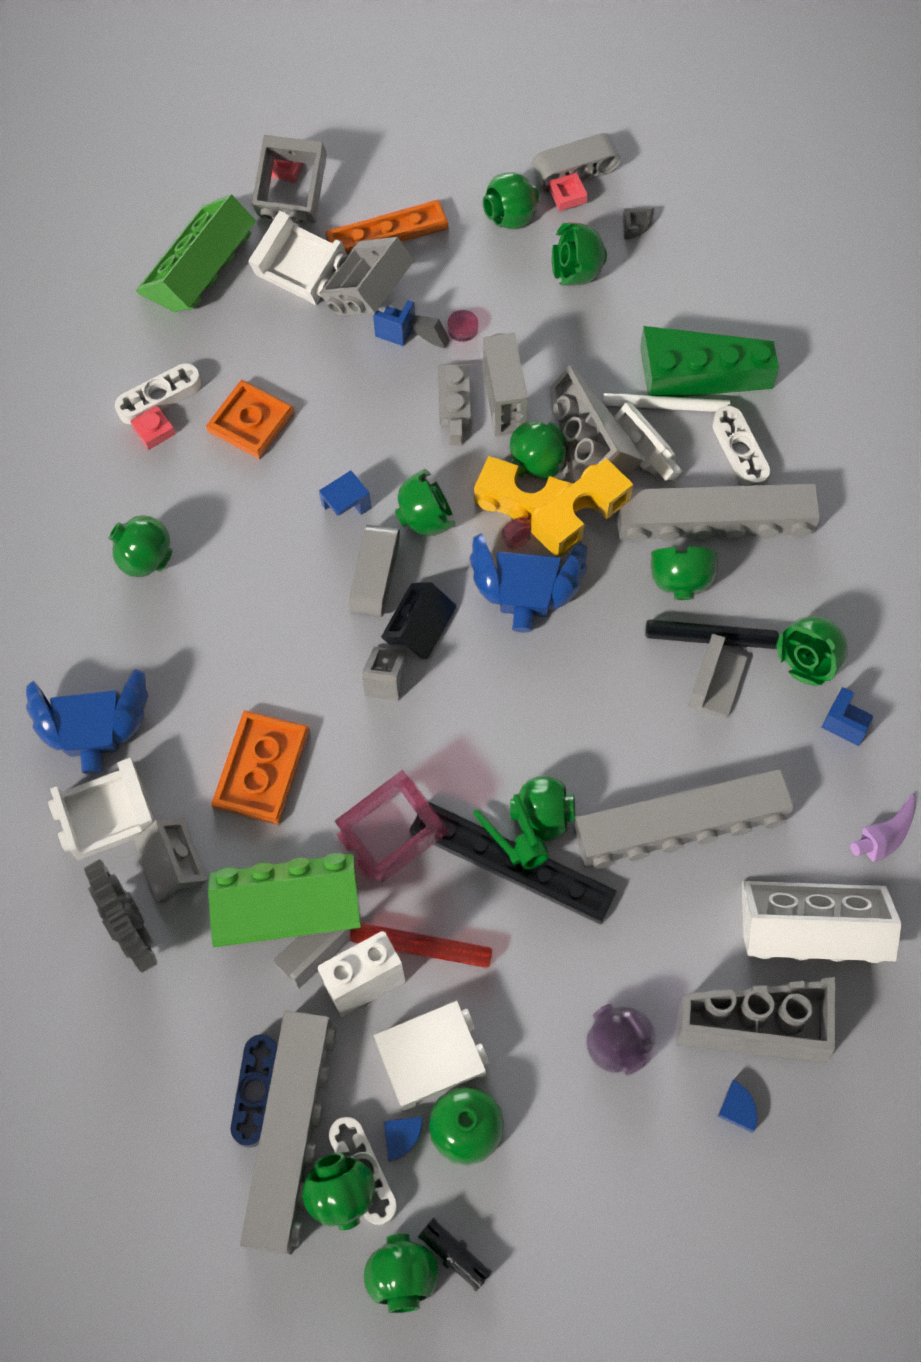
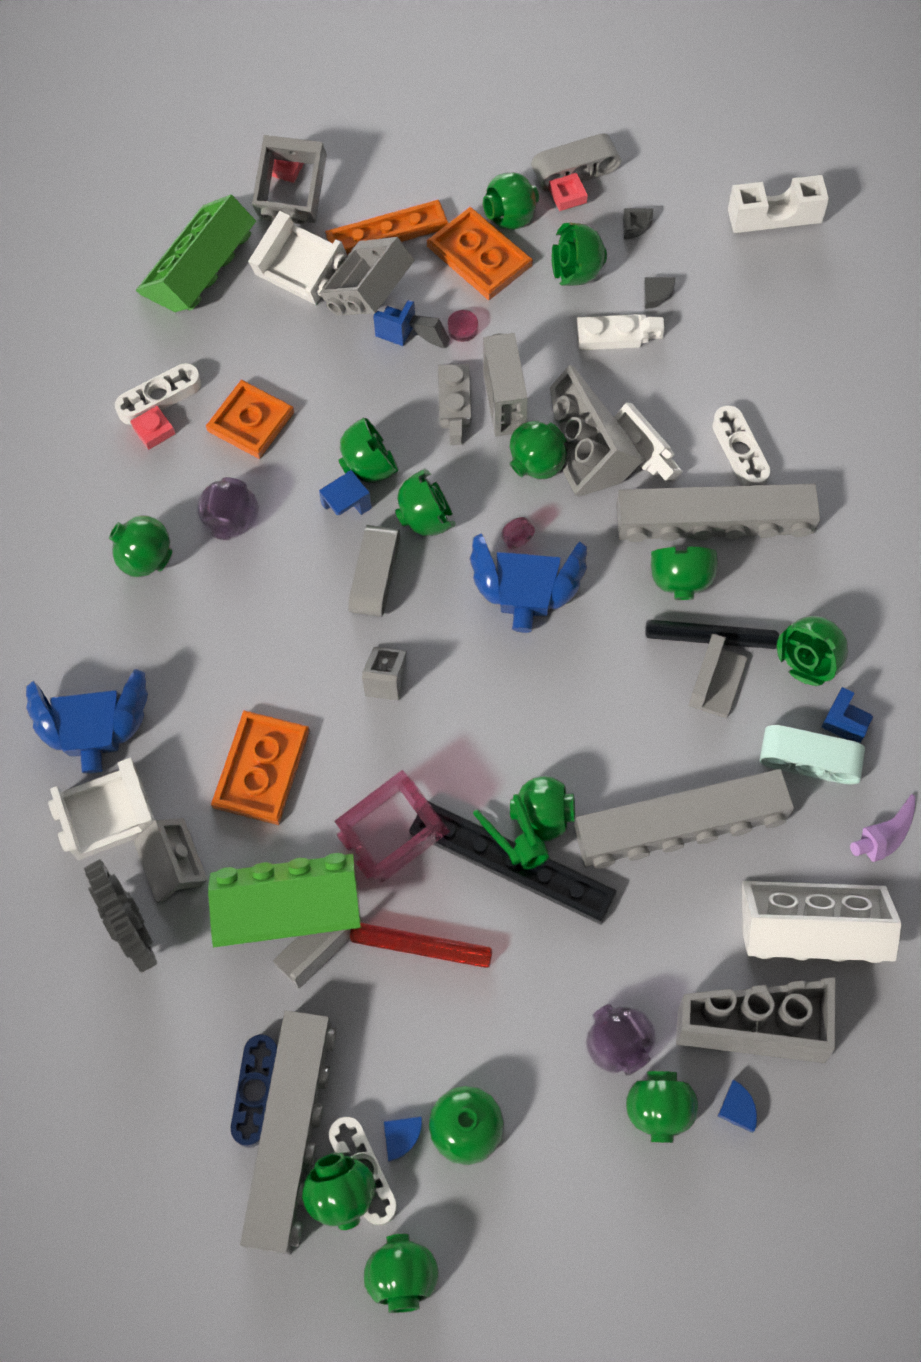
(227, 508): none -> clear purple plant
(362, 973): white panel -> none
(365, 453): none -> green cylinder
(420, 619): black panel -> none
(431, 1054): white panel -> none
(454, 1254): black pin -> none
(479, 253): none -> orange tile
(499, 492): yellow arch -> none
(599, 488): yellow arch -> none
(617, 331): none -> white hinge
(657, 290): none -> dark grey tile
(662, 1106): none -> green plant
(664, 402): white bar -> none
(705, 363): green wedge -> none
(799, 205): none -> white arch
(812, 754): none -> light aqua beam

